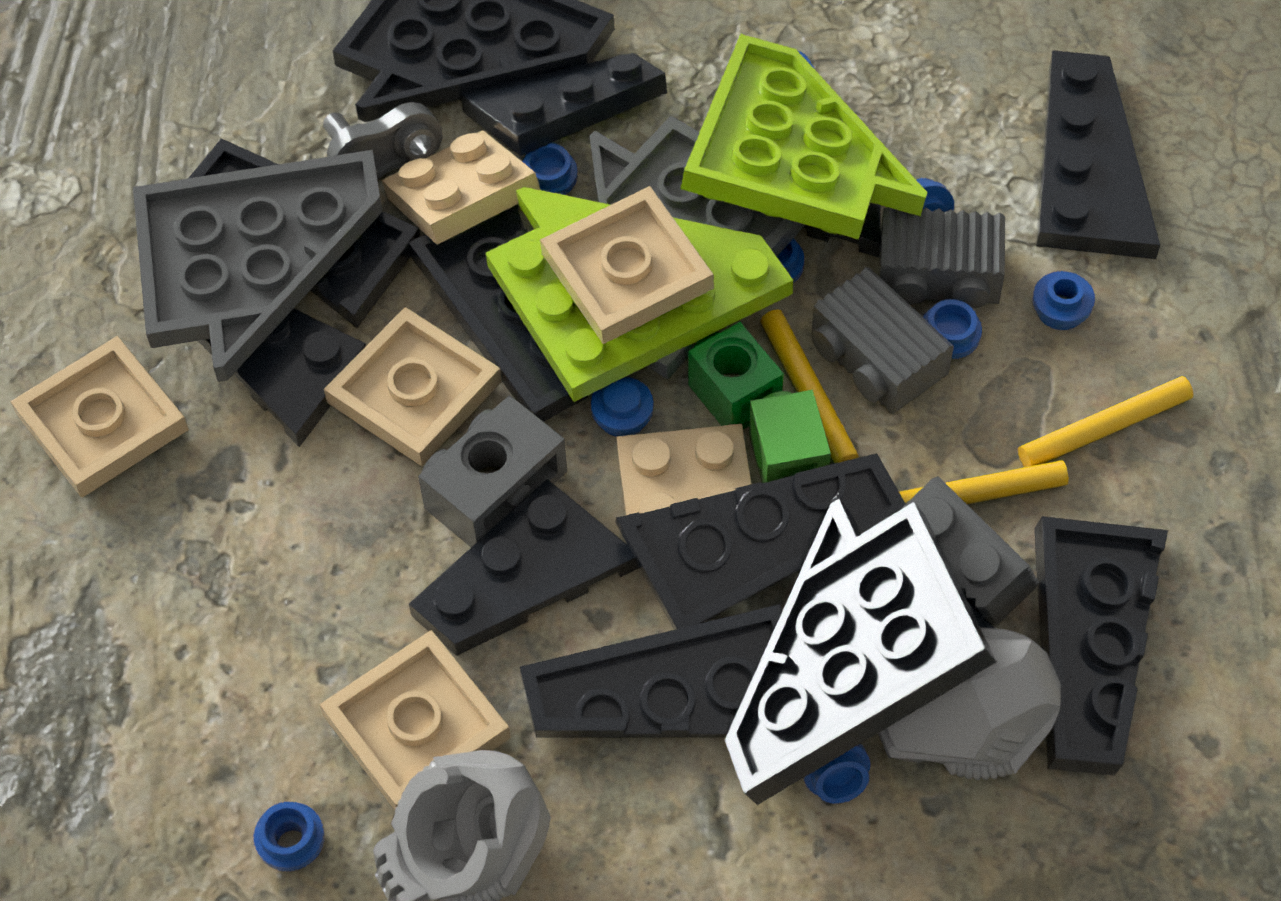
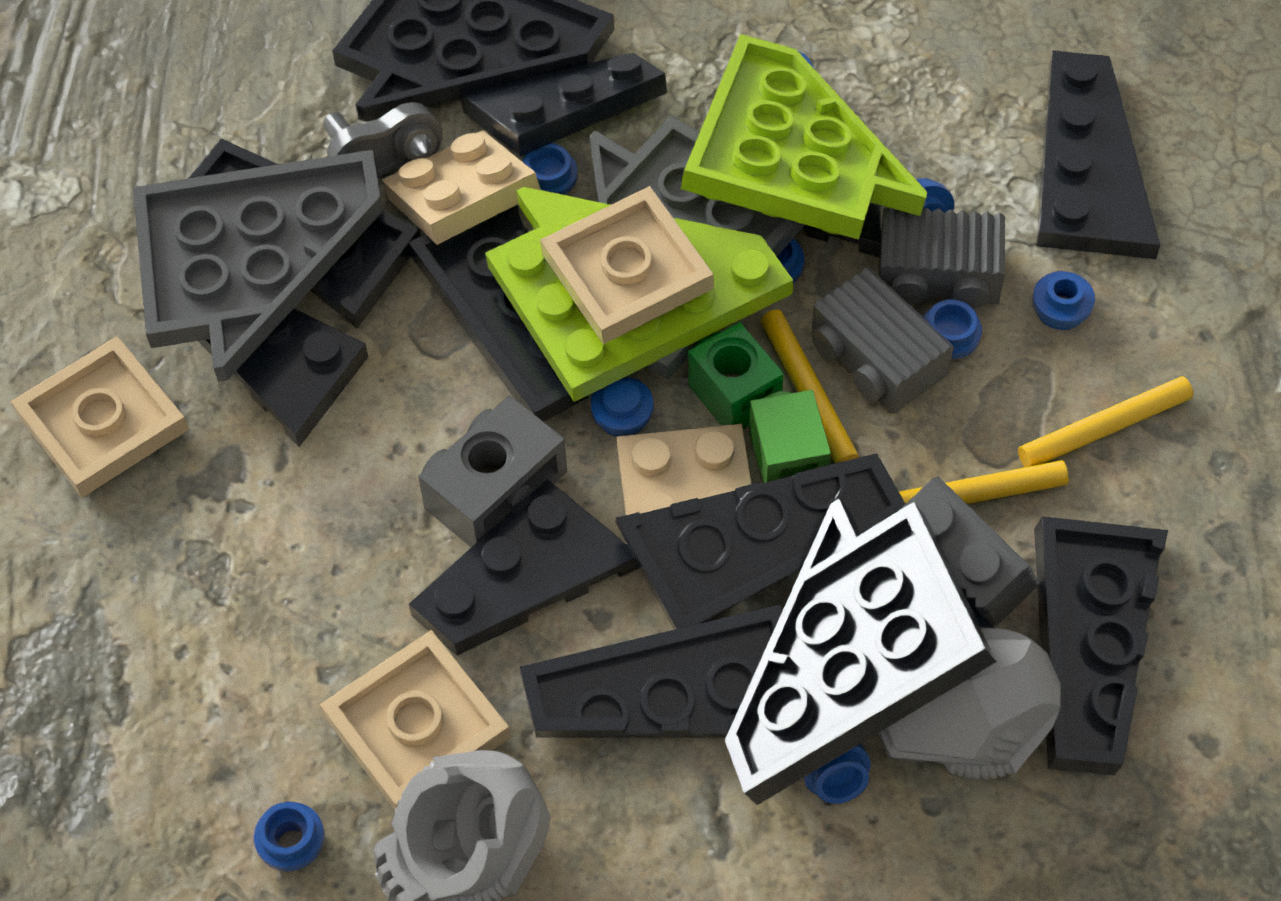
(413, 386): tan plate -> none

